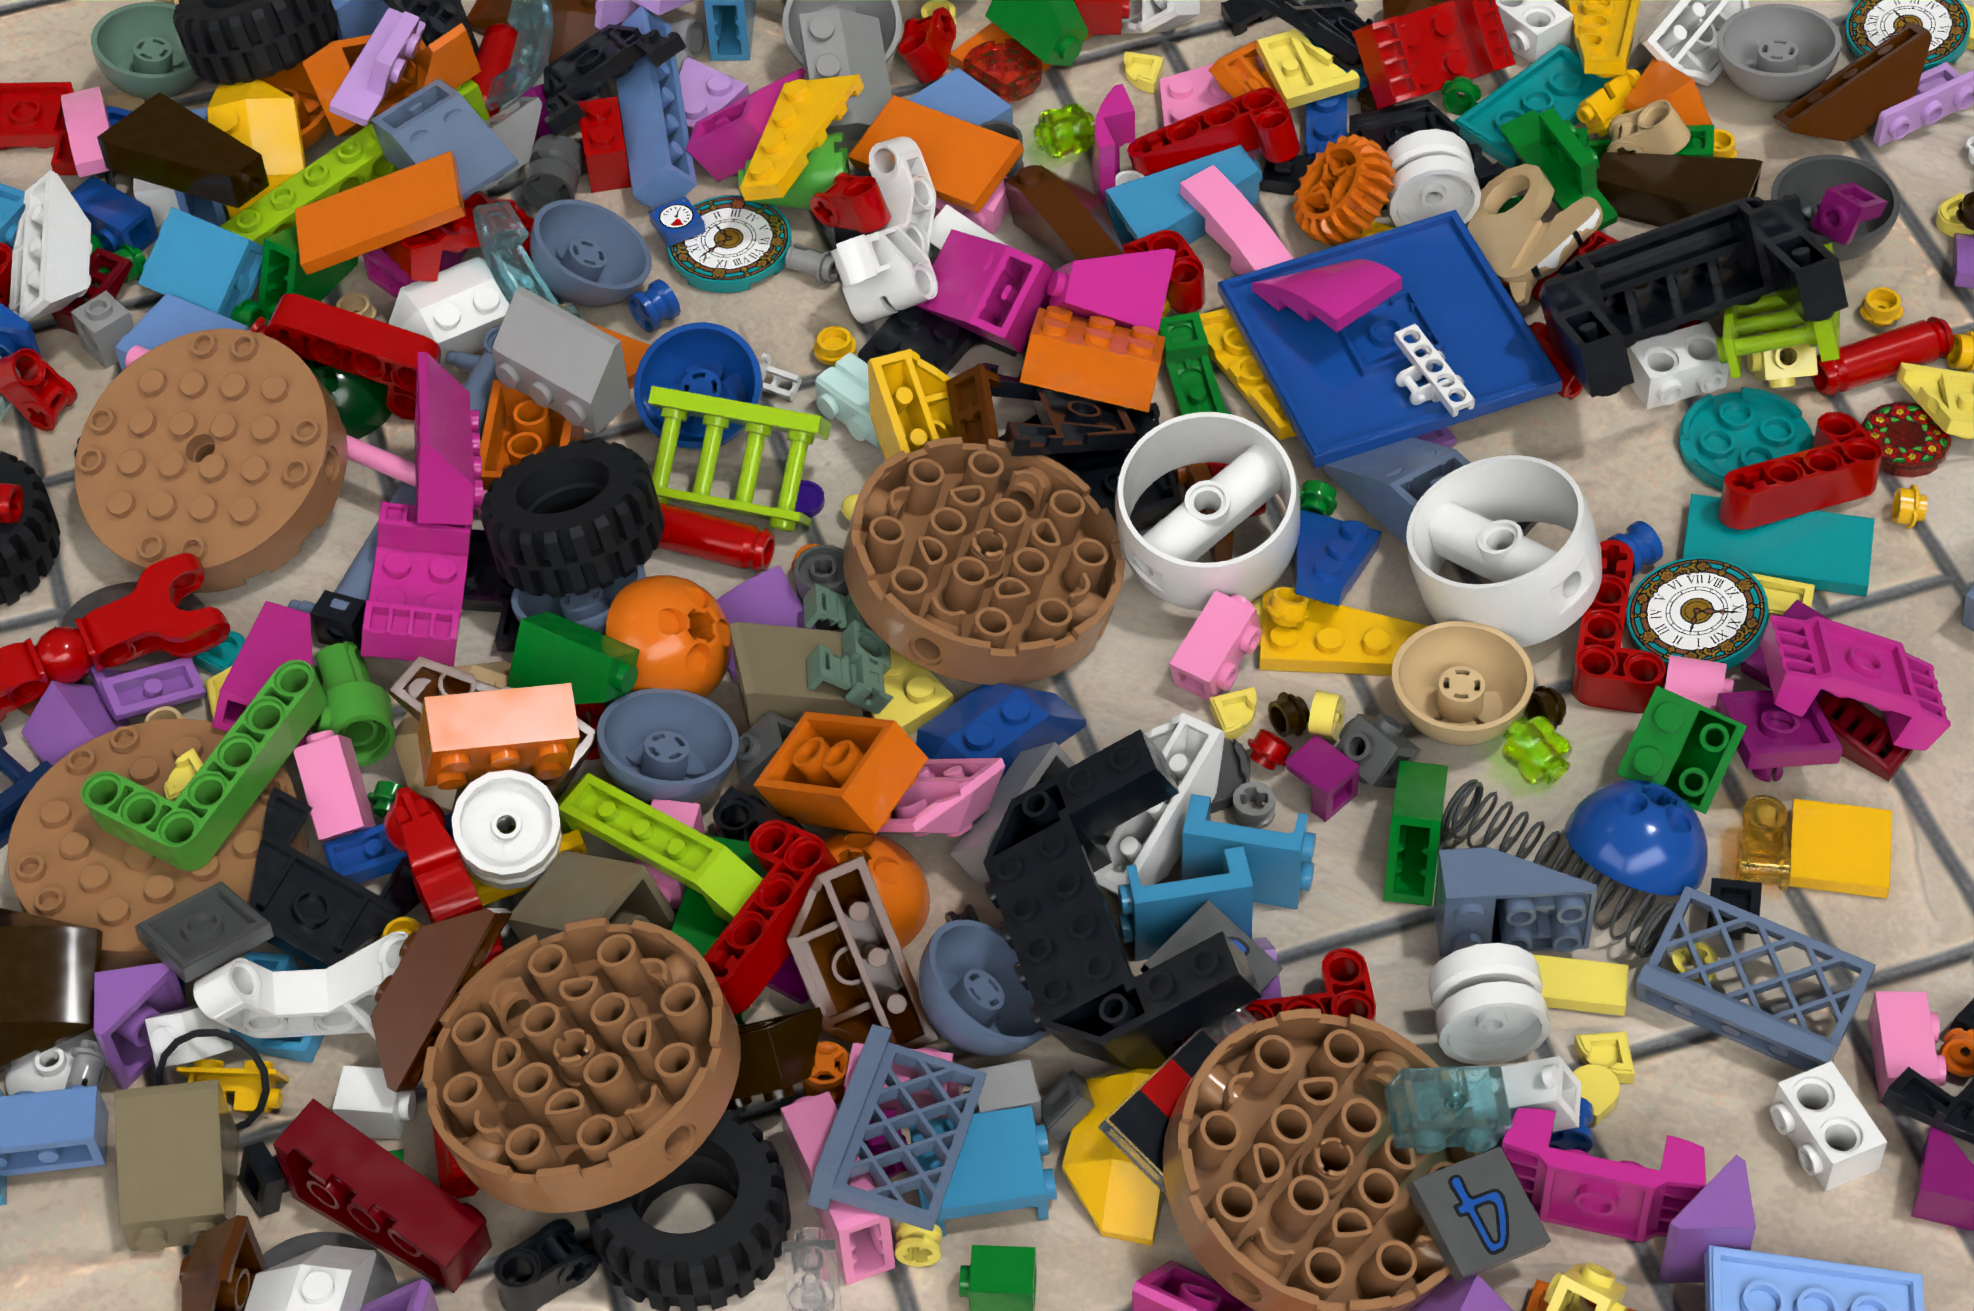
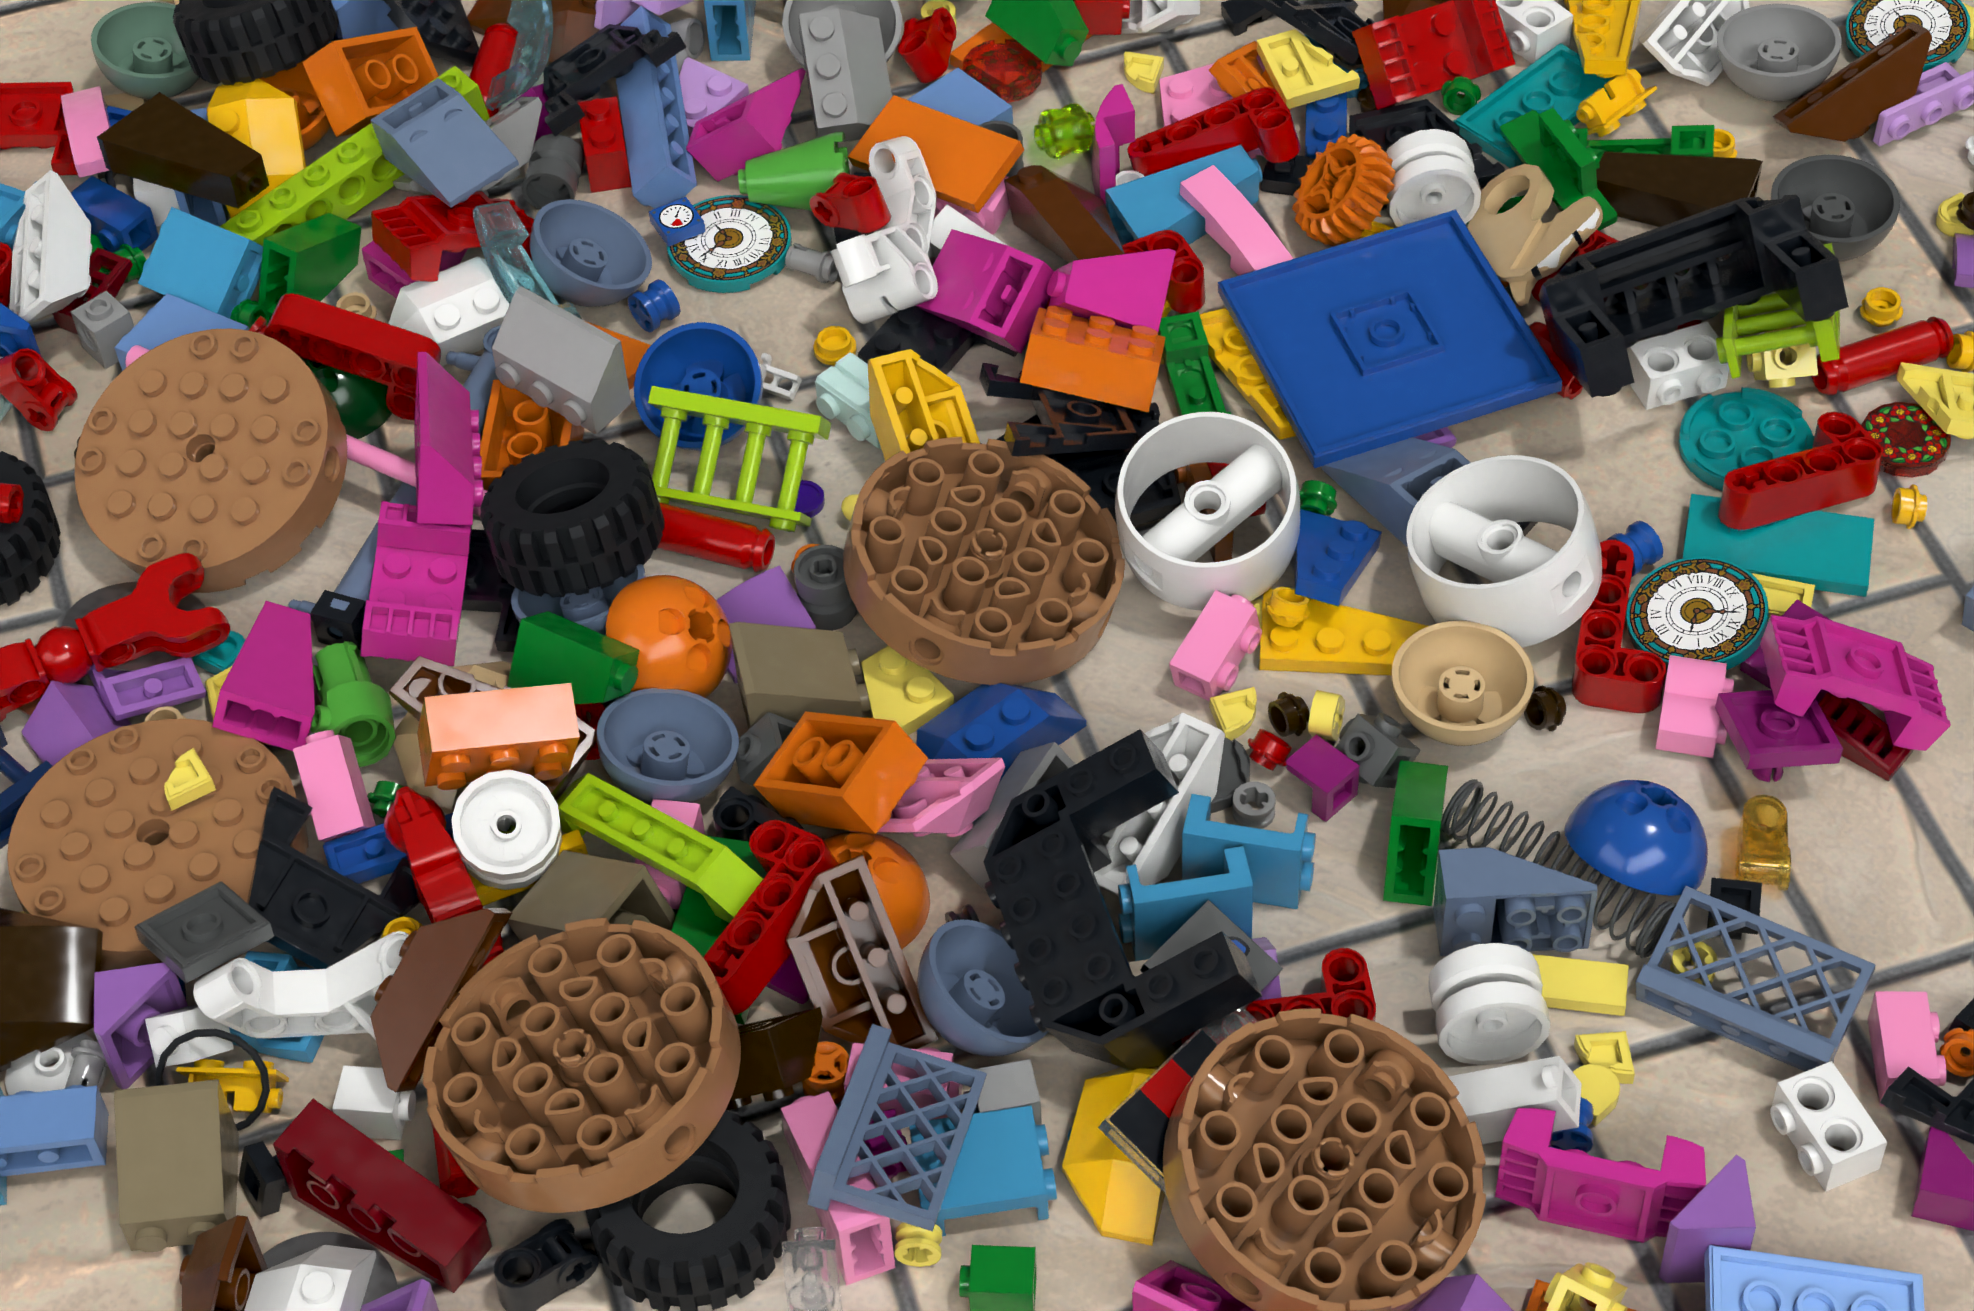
(287, 701): bright green beam -> none
(378, 66): lavender bracket -> none
(379, 213): orange tile -> none
(447, 58): orange slope -> none
(794, 130): yellow wing -> none
(856, 667): sand green piece -> none
(973, 404): reddish brown hinge -> none
(1066, 1105): dark grey tile -> none
(1332, 292): dark pink slope -> none
(1423, 366): white piece -> none
(1448, 1108): clear light blue brick -> none
(1478, 1214): dark grey tile -> none
(1536, 750): clear neon green piece -> none
(1649, 130): tan piece -> none
(1667, 83): orange slope -> none
(1682, 748): green slope -> none
(1840, 848): yellow tile -> none
(1844, 209): magenta bracket -> none

